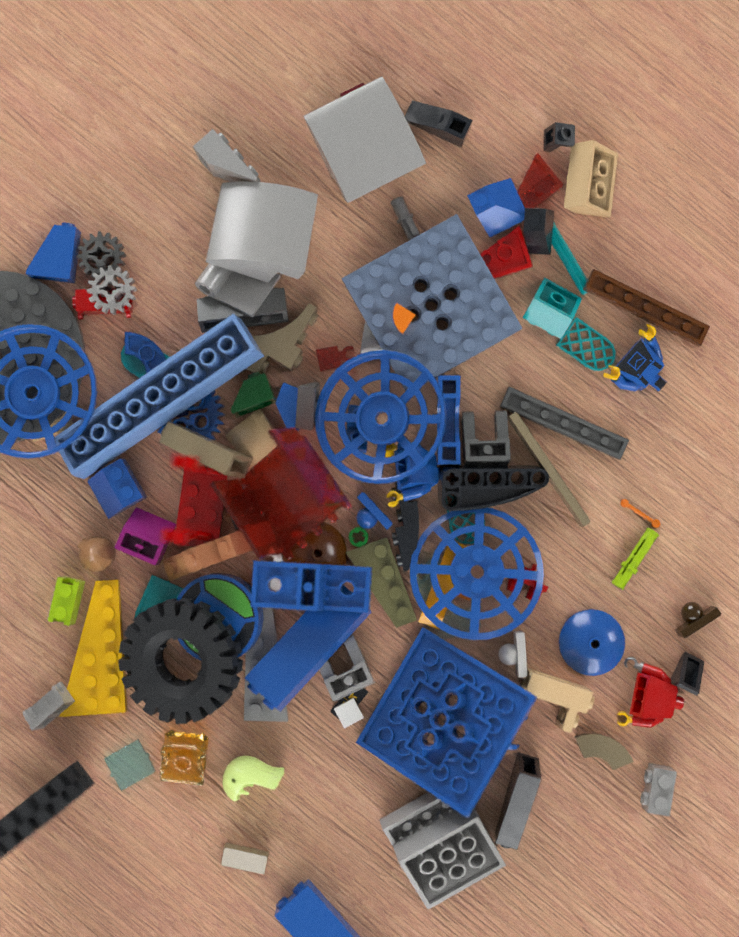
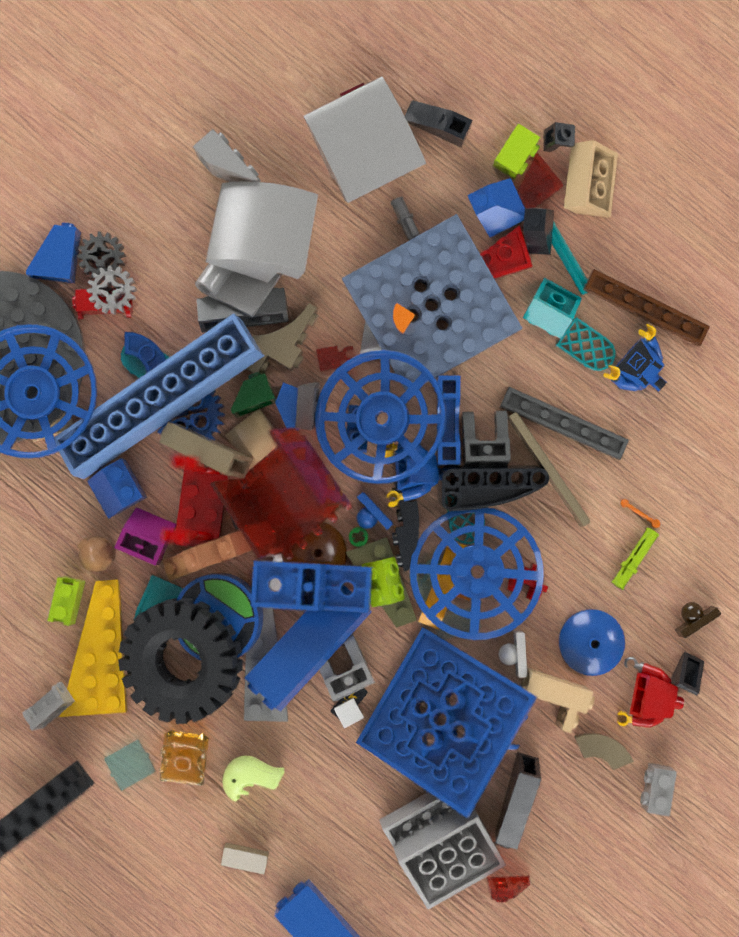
(386, 582): none -> lime bracket
(507, 887): none -> clear red wing
(516, 151): none -> lime brick

